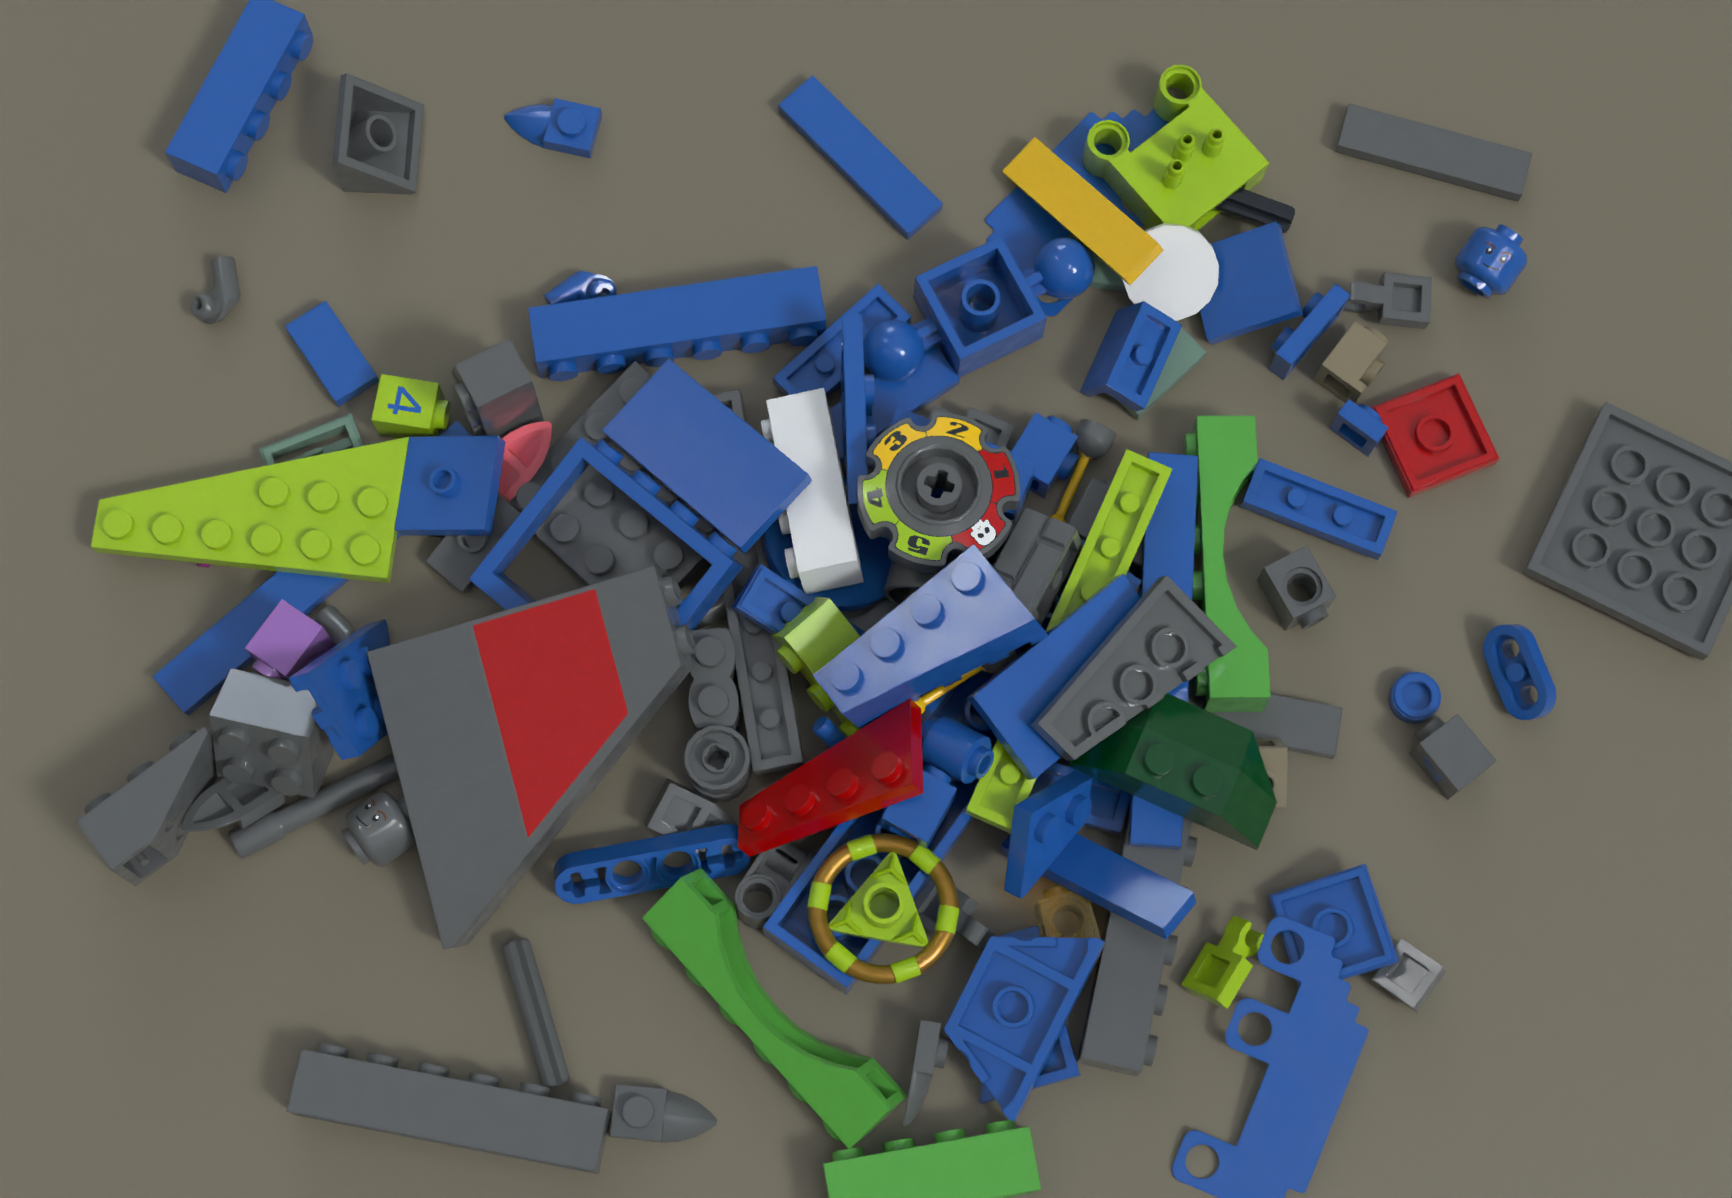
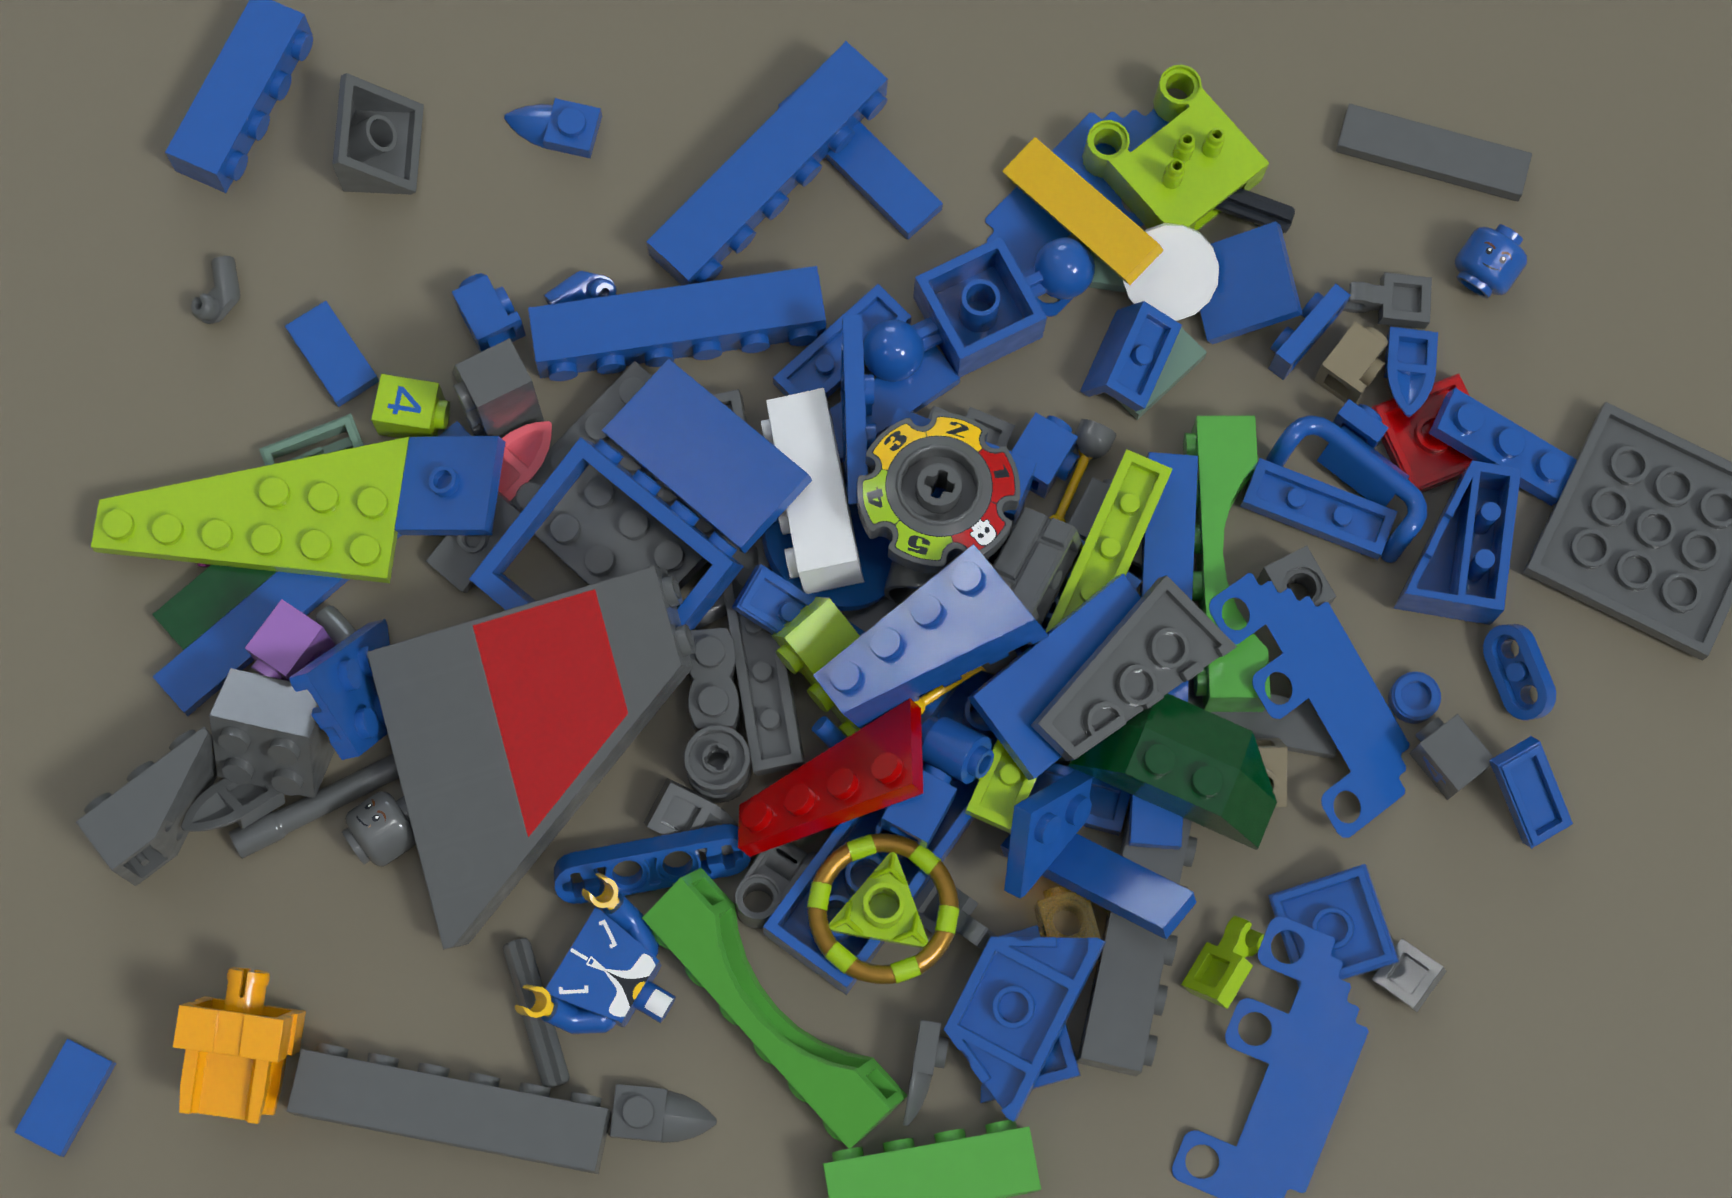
(65, 1098): none -> blue tile
(207, 601): none -> dark green tile
(236, 1049): none -> light orange piece
(487, 312): none -> blue brick
(604, 972): none -> blue torso
(769, 167): none -> blue brick
(1334, 678): none -> blue piece
(1362, 470): none -> blue piece
(1410, 366): none -> blue plate
(1469, 550): none -> blue wedge
(1497, 440): none -> blue plate
(1531, 792): none -> blue tile

